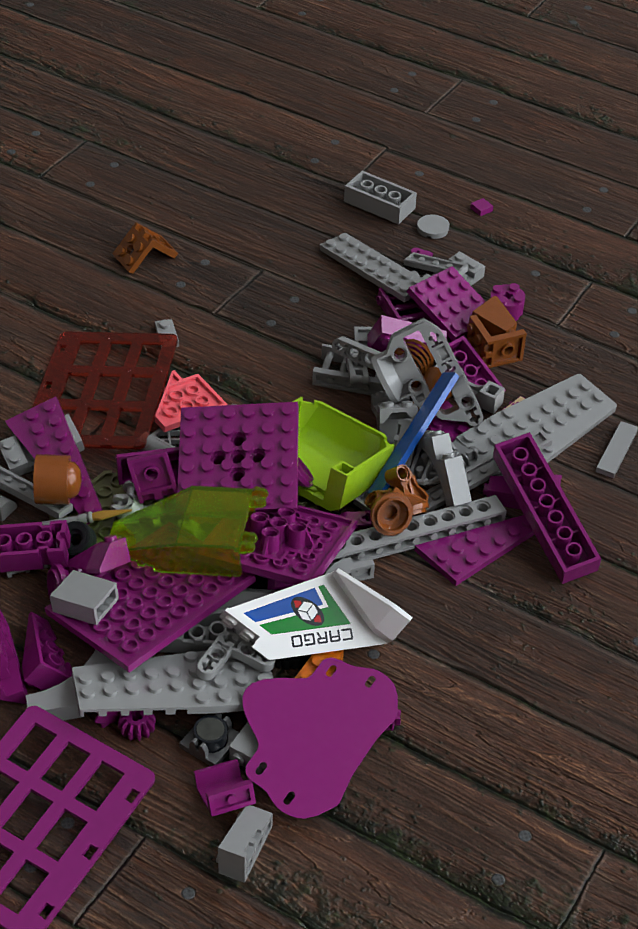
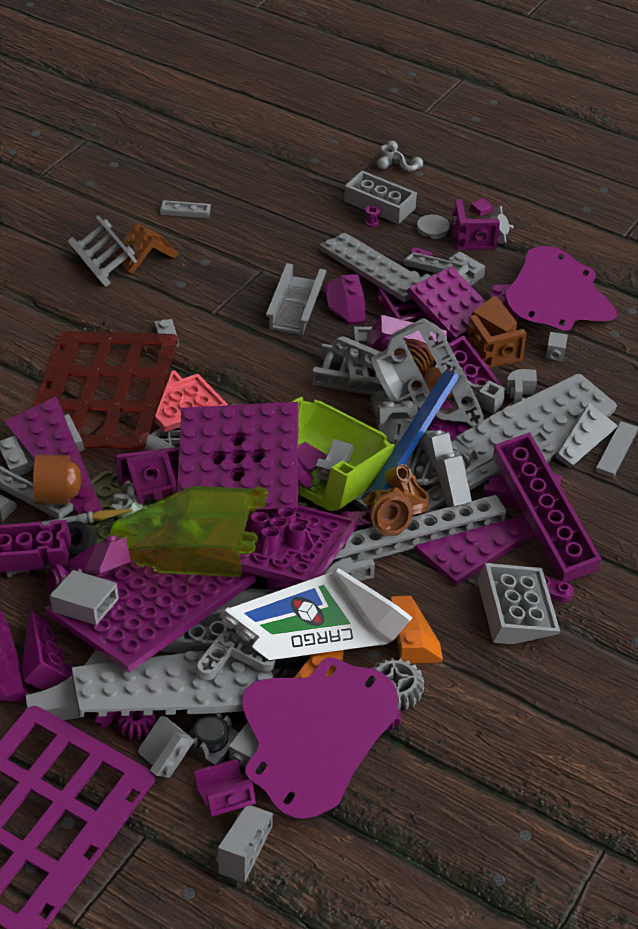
(87, 255): none -> light grey fence
(165, 747): none -> light grey bracket
(185, 209): none -> light grey tile
(293, 301): none -> piece
(310, 455): none -> magenta piece
(338, 452): none -> light grey arch
(346, 298): none -> magenta wedge
(372, 216): none -> magenta bush
(390, 155): none -> light grey piece
(406, 678): none -> light grey gear
(417, 639): none -> orange wedge
(466, 230): none -> magenta bracket
(504, 224): none -> light grey piece
(517, 603): none -> light grey slope
(521, 383): none -> light grey brick
(556, 346): none -> light grey brick
(557, 290): none -> magenta piece
(559, 590): none -> magenta plate
(586, 434): none -> light grey wing

